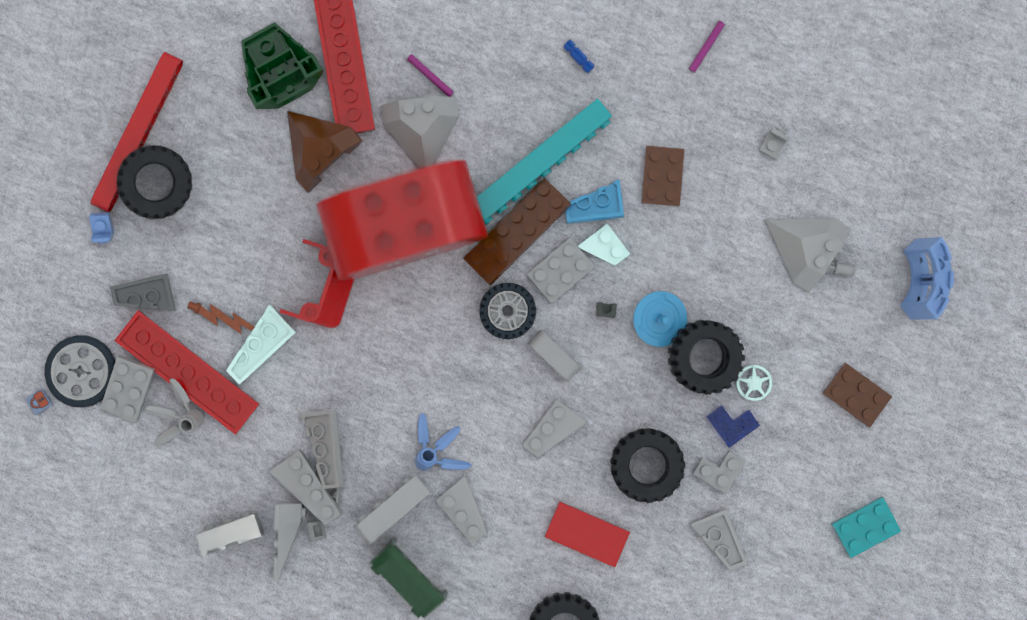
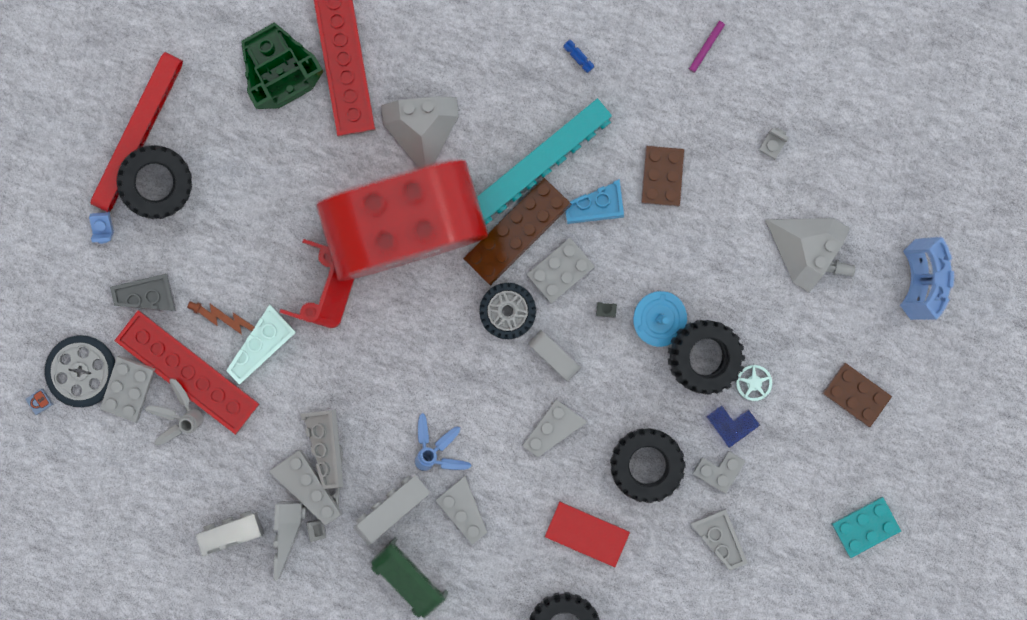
(317, 146): reddish brown wedge -> none
(431, 76): magenta bar -> none
(605, 246): light aqua wing -> none

